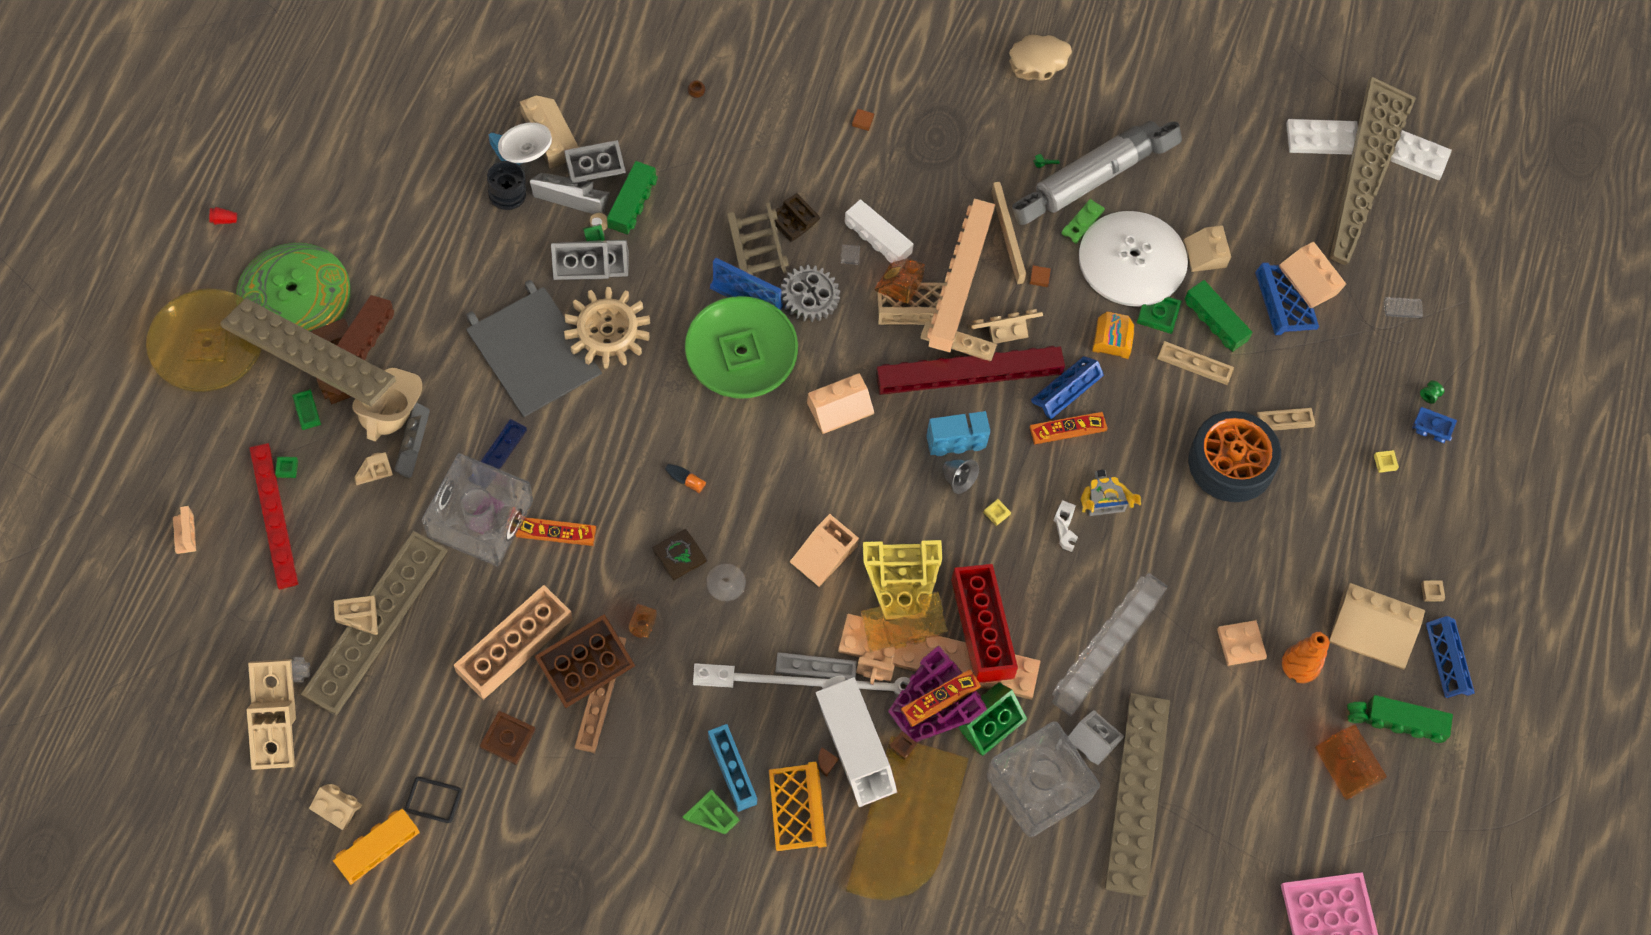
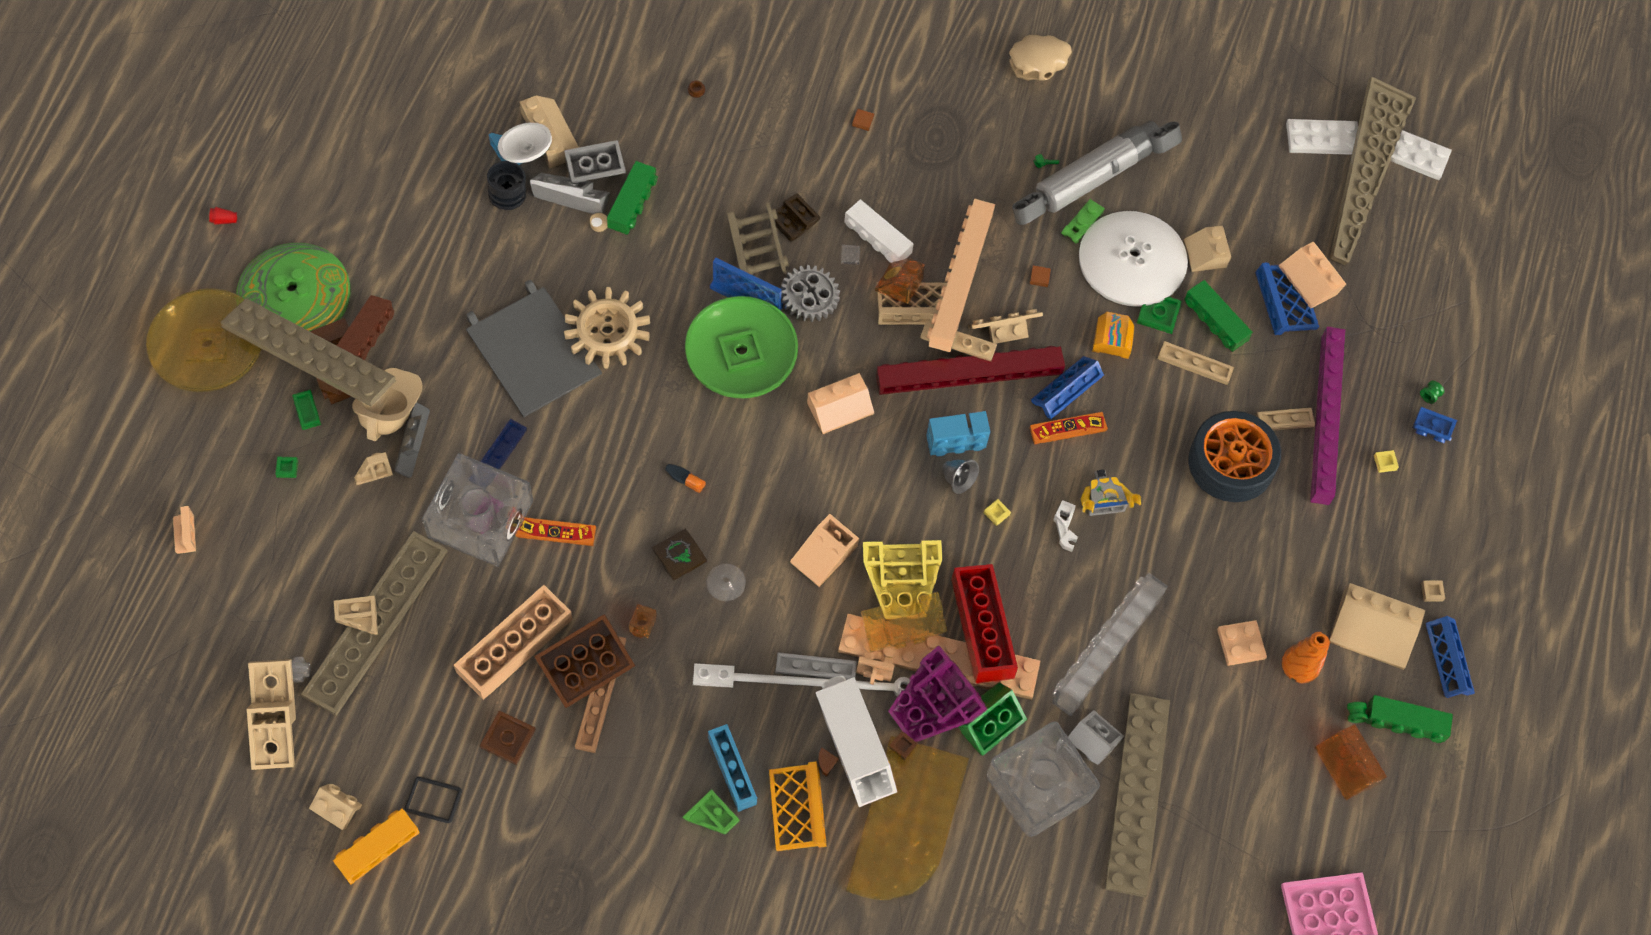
(274, 516): red plate -> none
(590, 259): light grey slope -> none
(594, 233): green plate -> none
(940, 698): tile -> none
(1008, 233): tan tile -> none
(1327, 416): none -> magenta brick
(1403, 307): clear tile -> none

